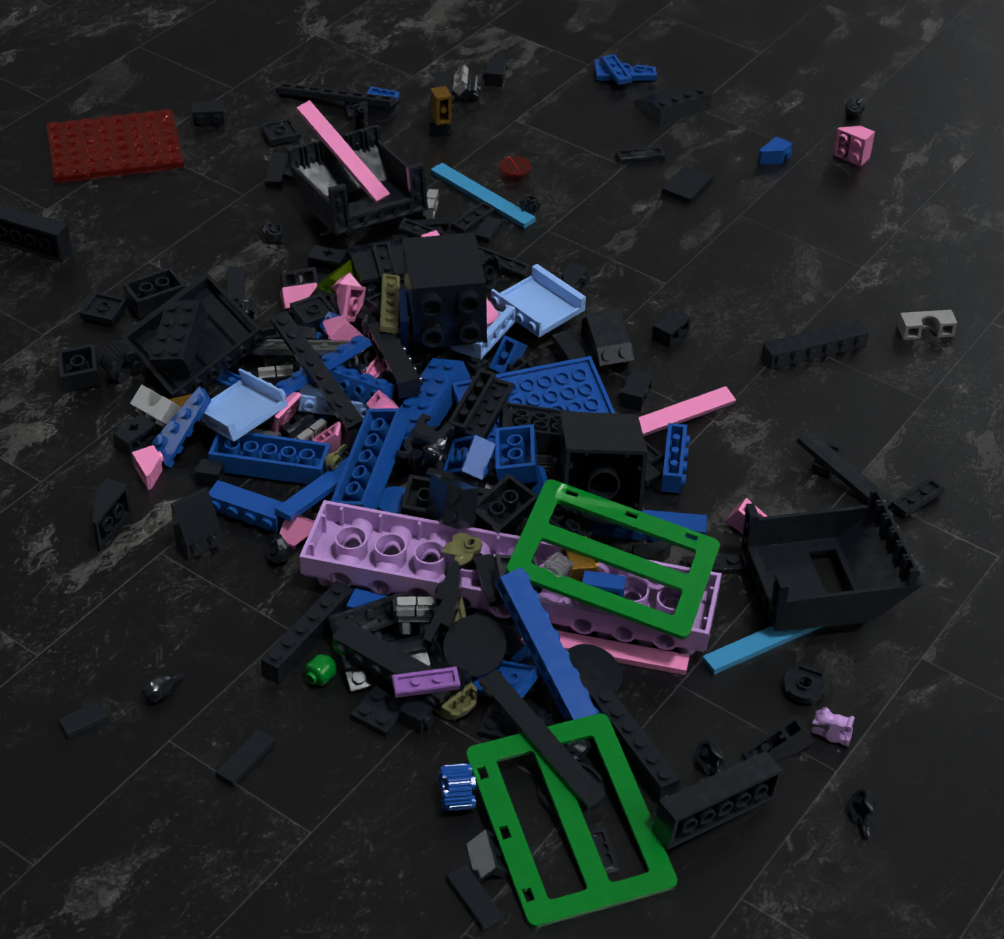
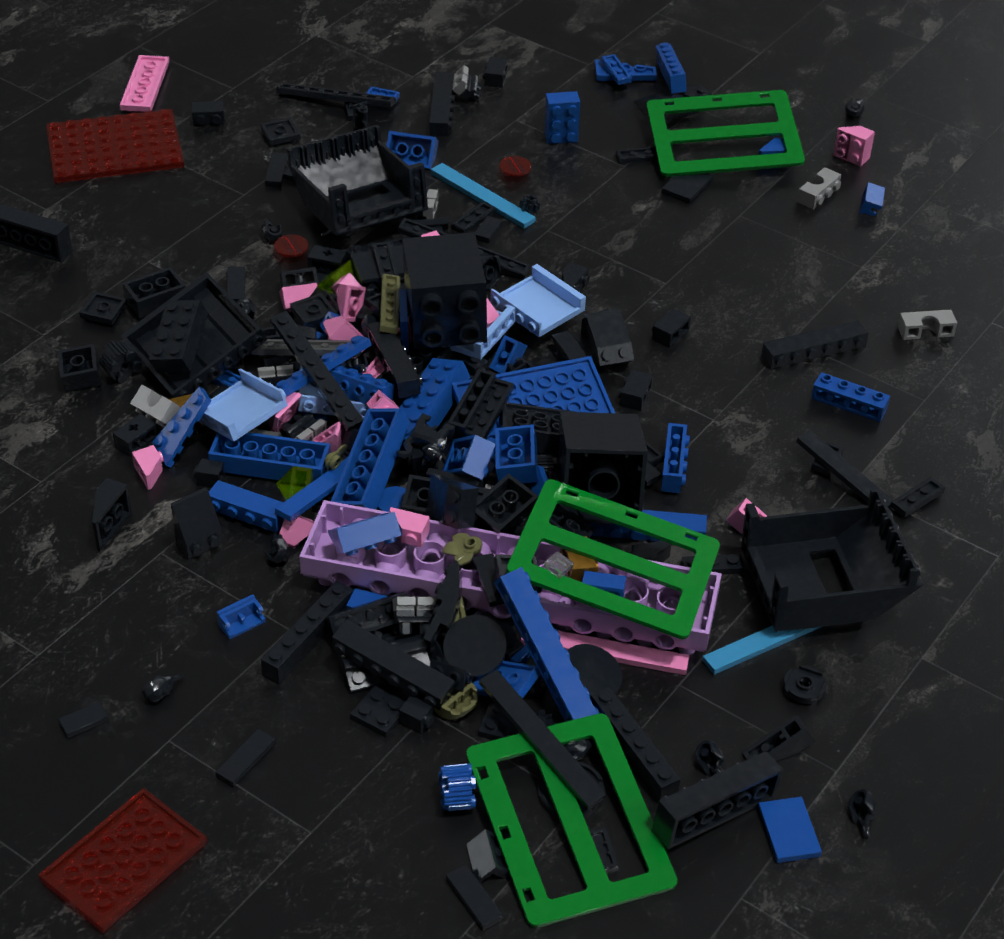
(123, 859): none -> clear red plate
(144, 83): none -> bright pink plate
(240, 616): none -> blue hinge
(291, 245): none -> clear red piece
(294, 481): none -> clear neon green slope
(320, 670): green head -> none
(343, 152): bright pink tile -> none
(365, 533): none -> blue slope
(413, 148): none -> blue slope
(413, 527): none -> bright pink slope
(426, 682): medium lavender tile -> none
(441, 105): pearl gold brick -> none
(562, 117): none -> blue brick
(671, 68): none -> blue brick
(686, 410): bright pink tile -> none
(784, 127): none -> green door
(789, 829): none -> blue tile
(825, 184): none -> light grey arch
(838, 727): lavender animal -> none
(850, 397): none -> blue brick
(872, 198): none -> hinge

